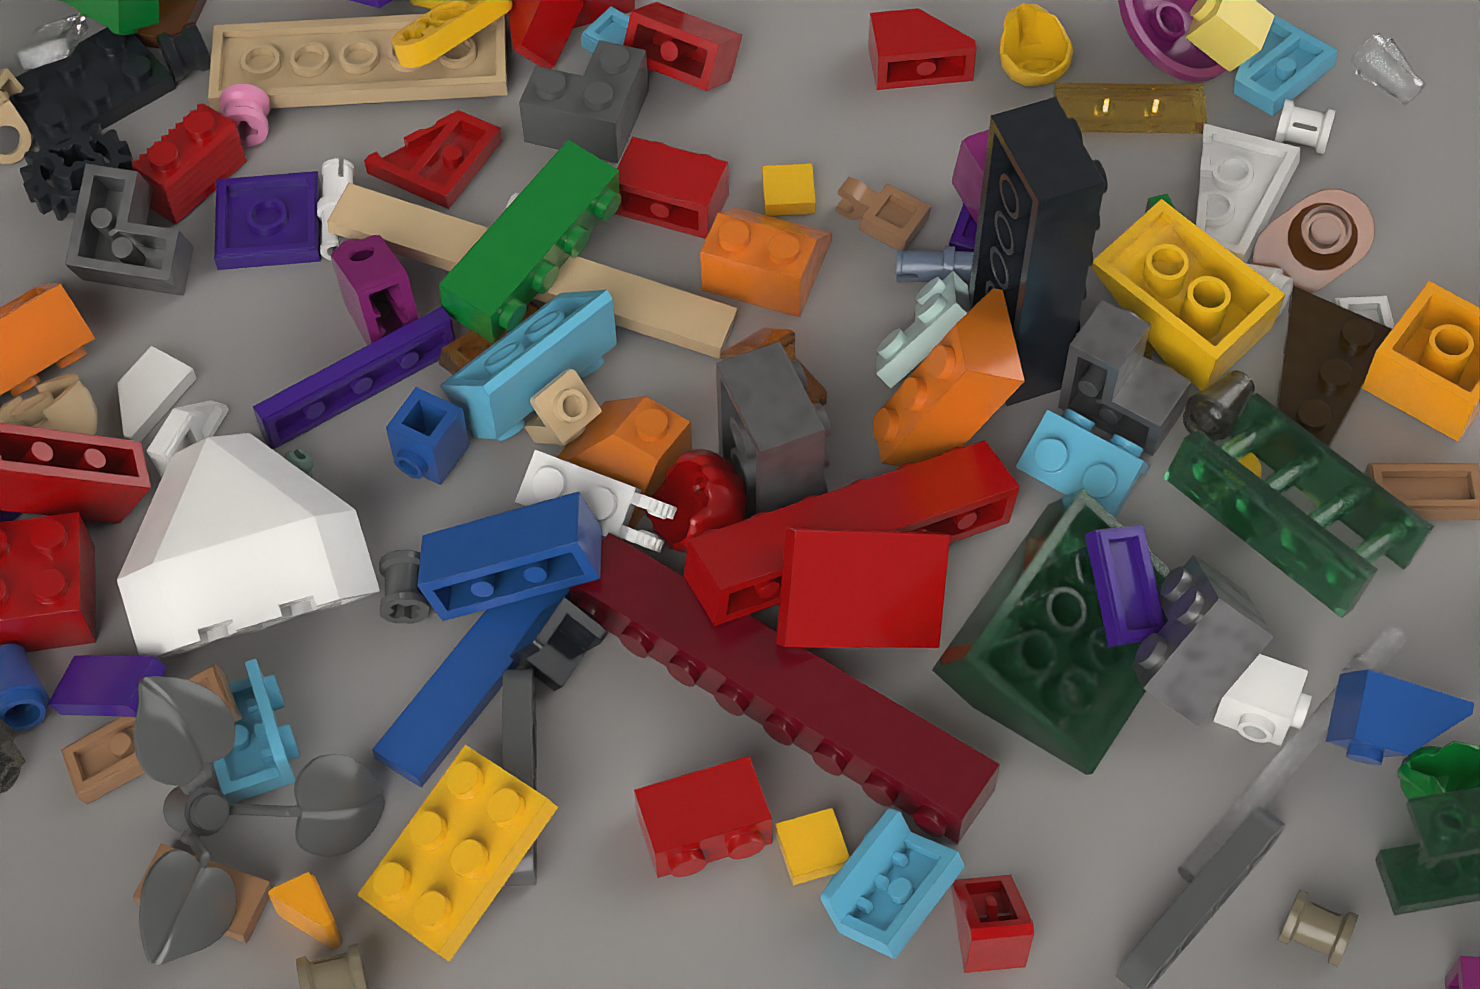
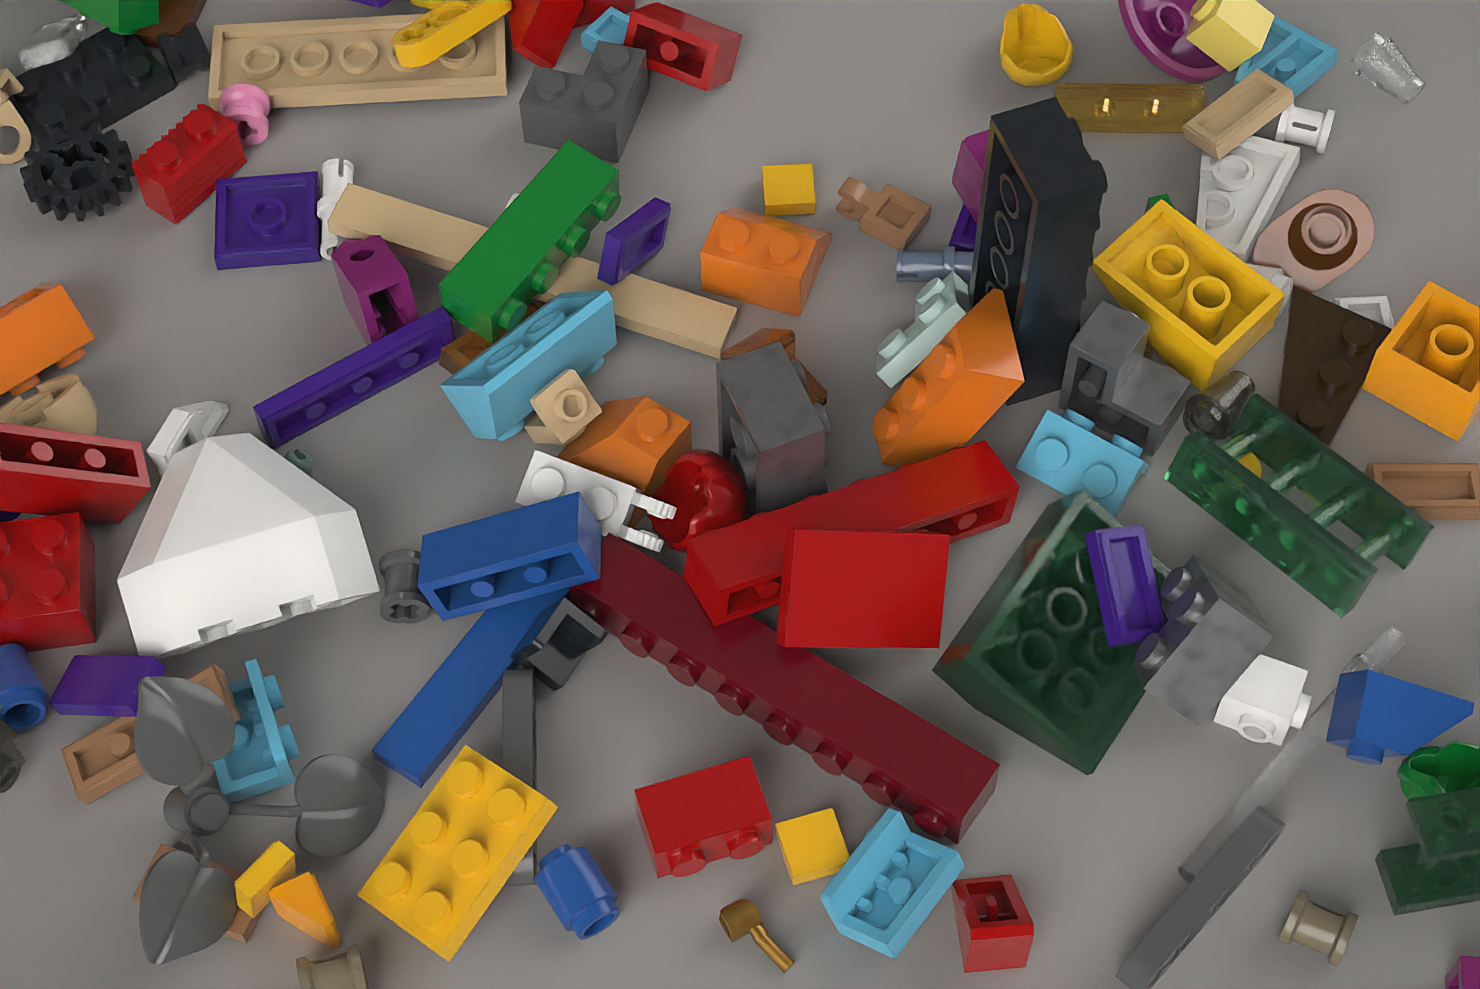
(114, 242): flat silver brick -> none
(151, 391): white tile -> none
(268, 871): none -> yellow tile
(427, 436): blue brick -> none
(438, 159): red wing -> none
(577, 891): none -> blue brick
(634, 241): none -> dark purple tile
(671, 187): red brick -> none
(743, 919): none -> pearl gold hand
(917, 50): red slope -> none
(1238, 114): none -> tan tile

